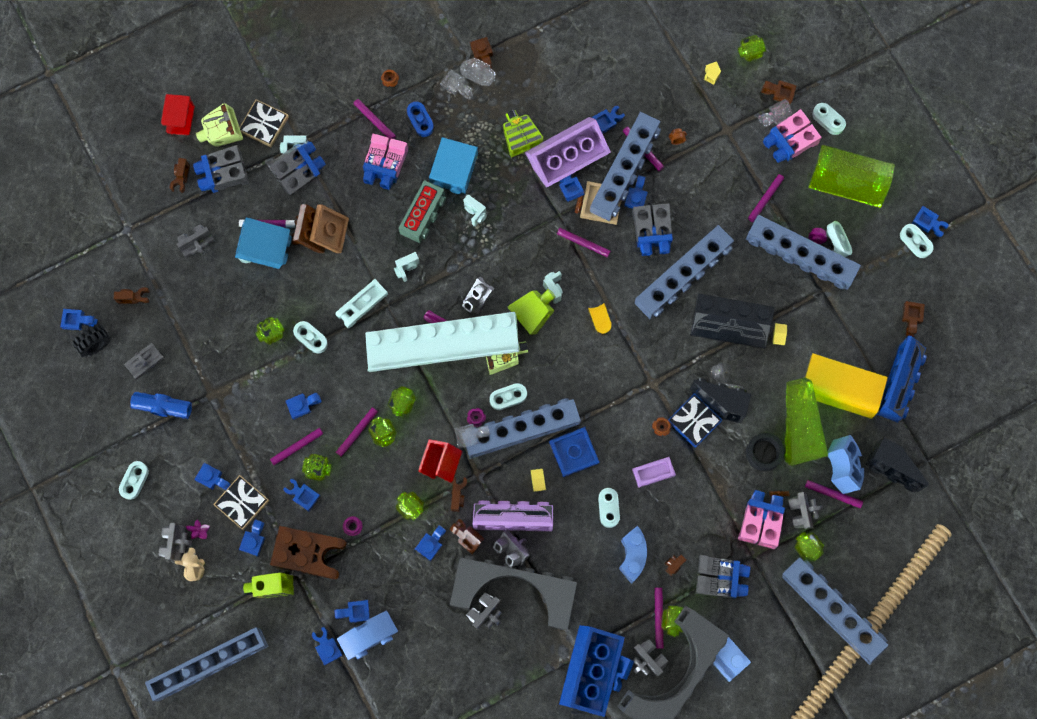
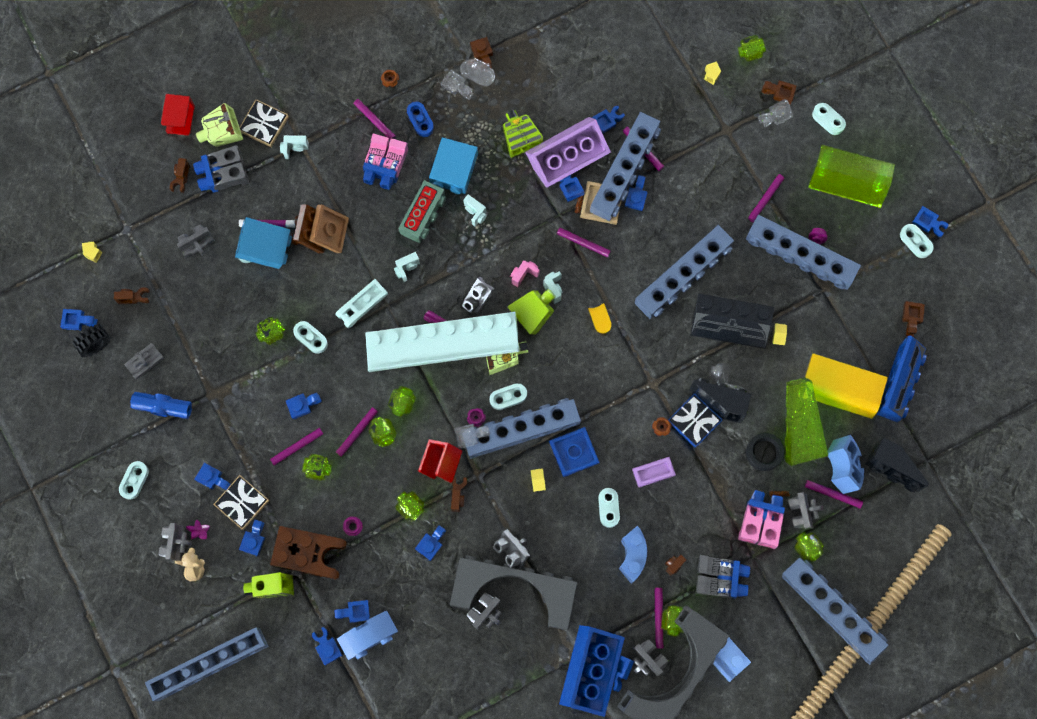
(91, 251): none -> light yellow piece
(296, 167): flat silver hips -> none
(303, 496): blue plate -> none
(468, 537): reddish brown plate -> none
(513, 517): lavender slope -> none
(519, 273): none -> bright pink bracket
(653, 235): flat silver hips -> none
(677, 136): dark orange plate -> none
(792, 137): bright pink hips -> none
(839, 239): light aqua plate -> none

